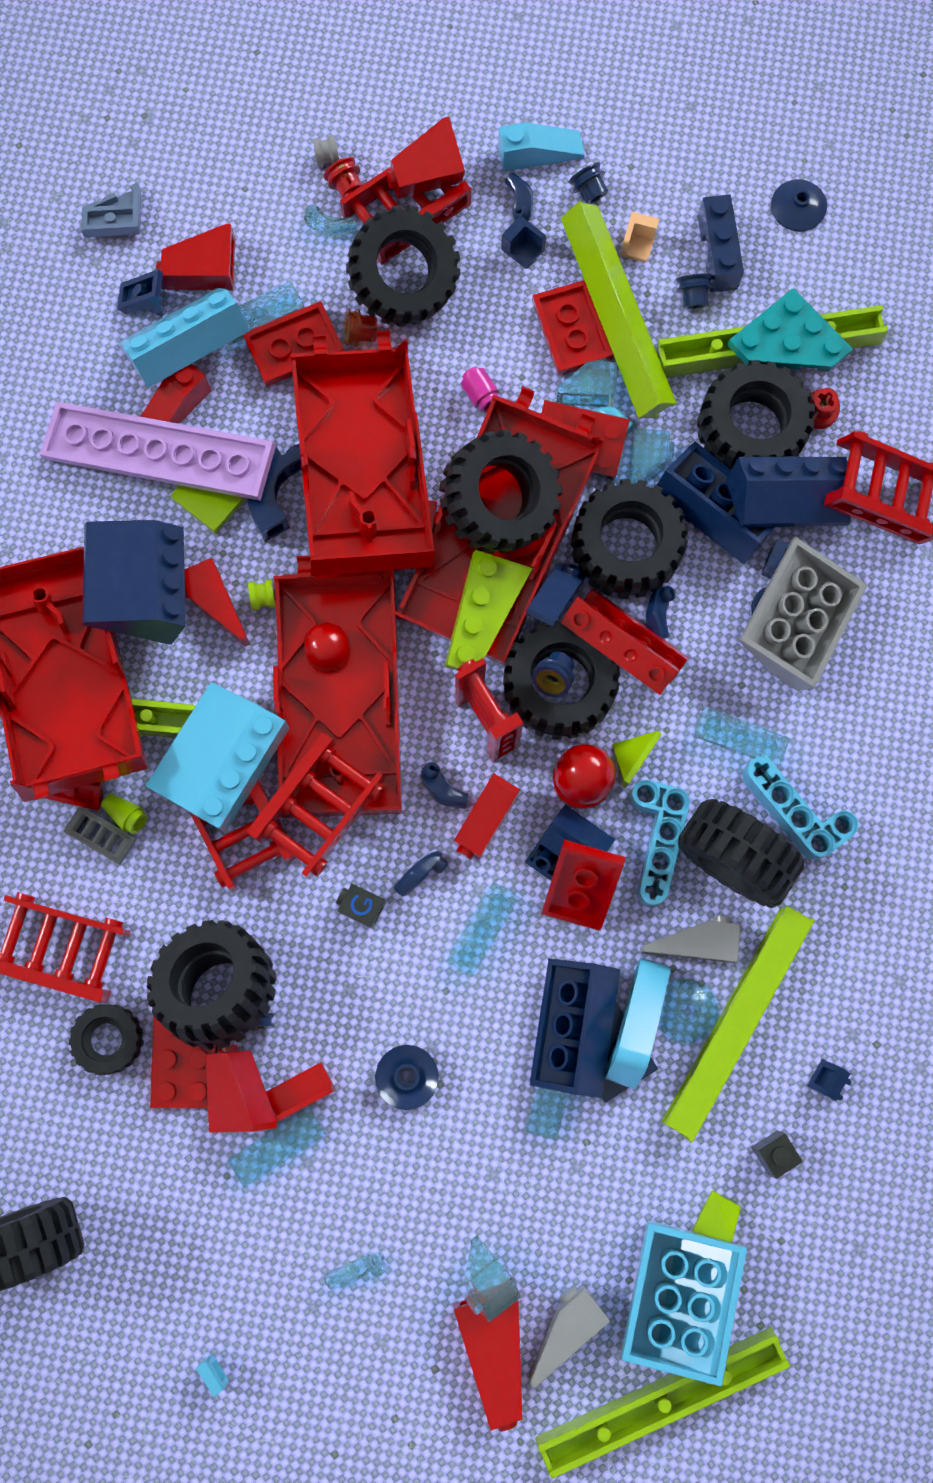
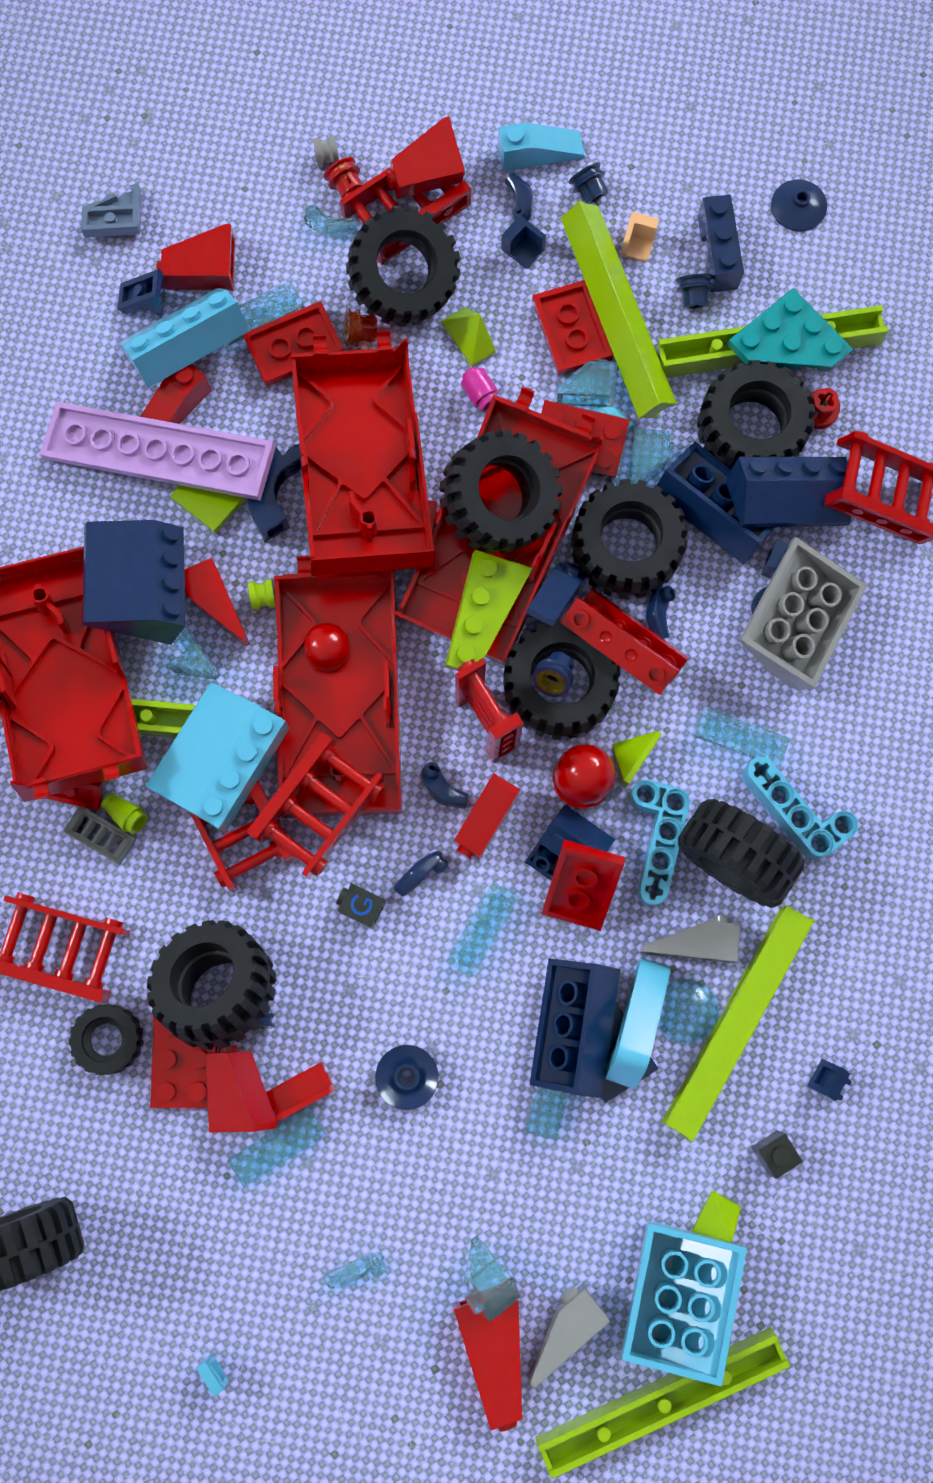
(194, 662): none -> clear light blue slope
(469, 335): none -> lime slope

